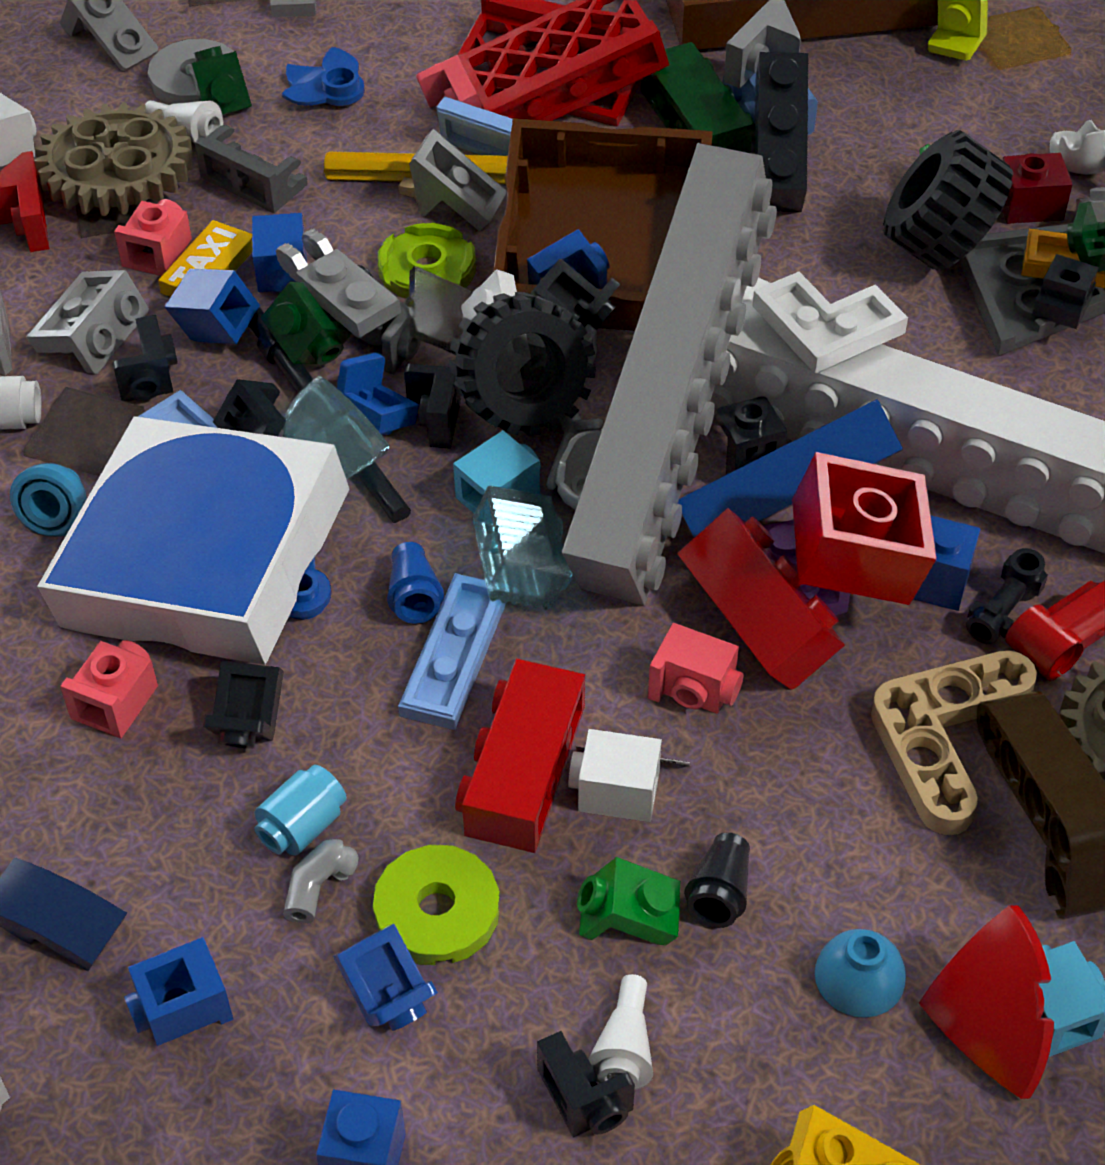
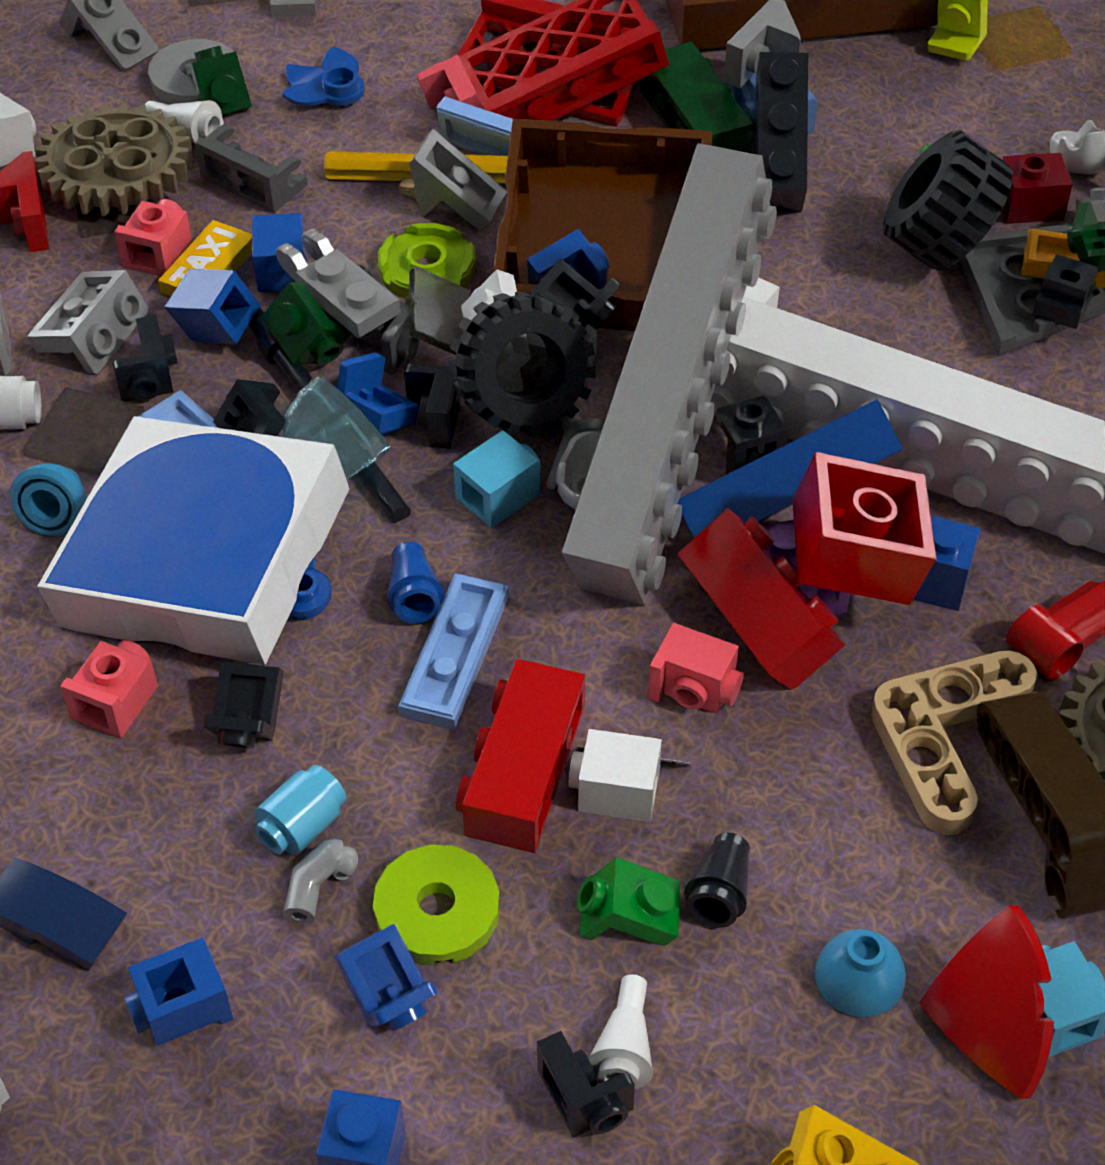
(521, 547): clear light blue brick -> none
(825, 331): white plate -> none
(1023, 581): black bar -> none

